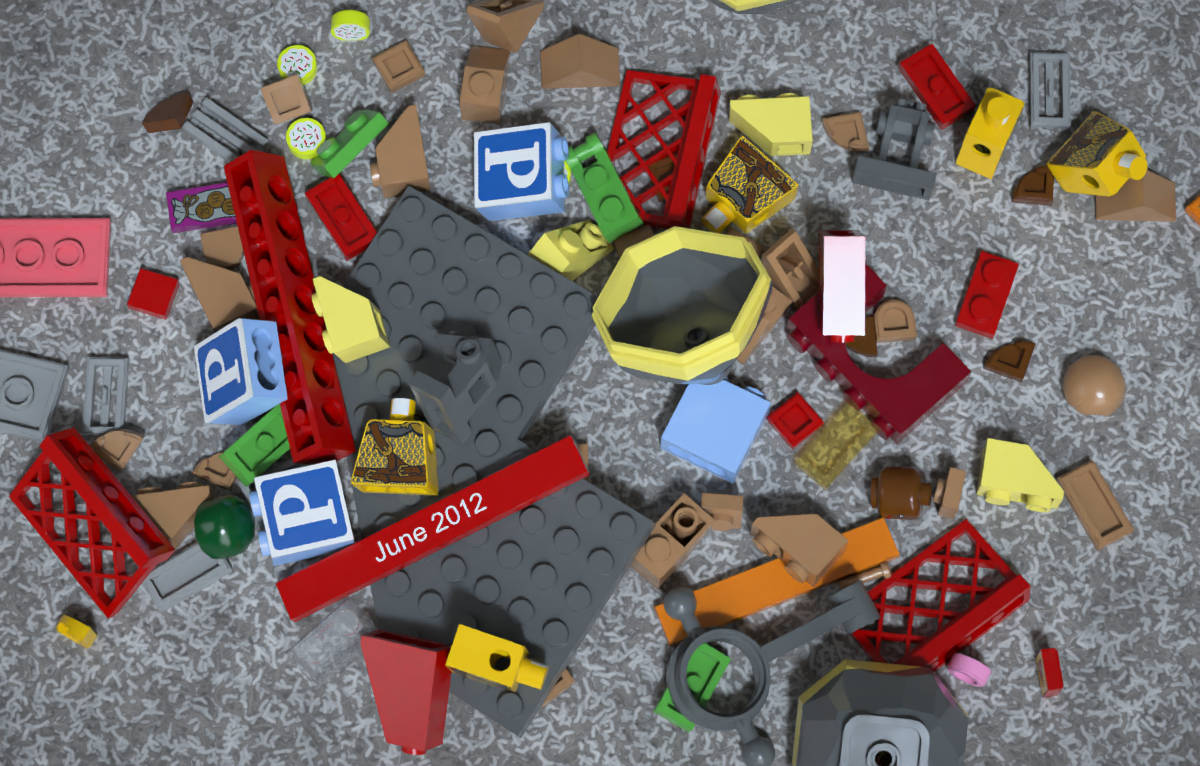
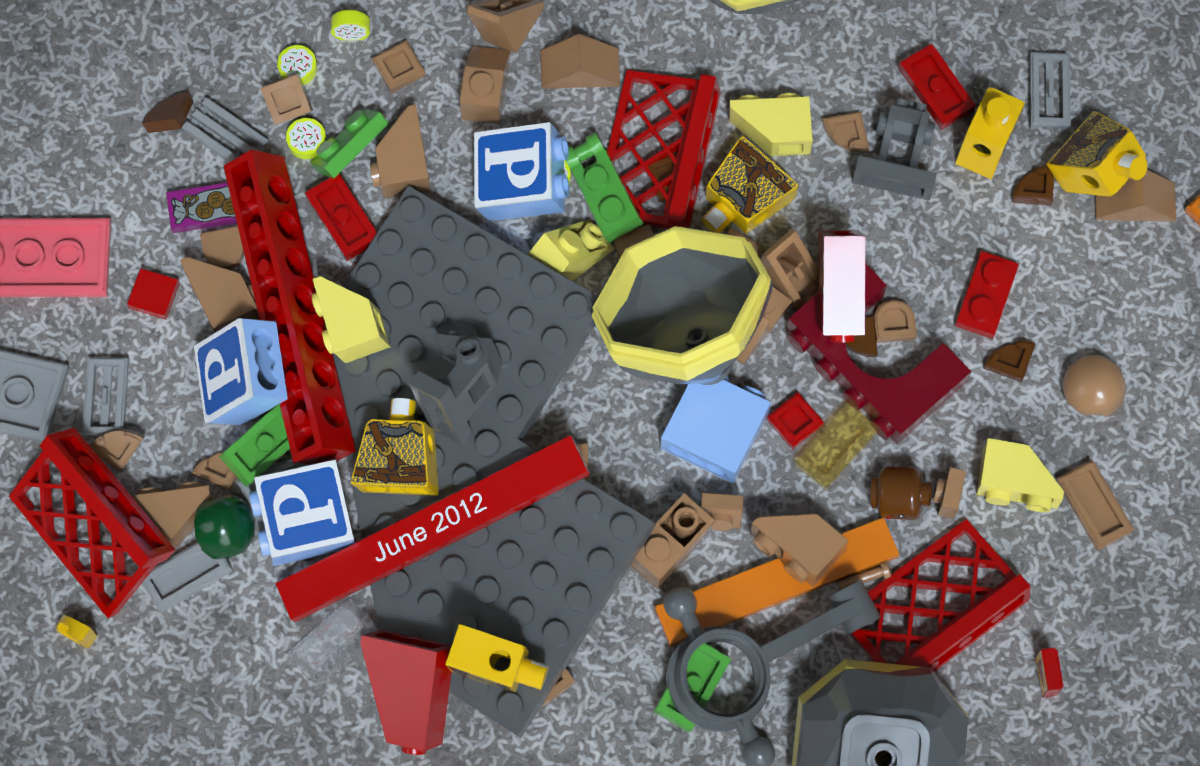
(968, 670): bright pink tile -> none

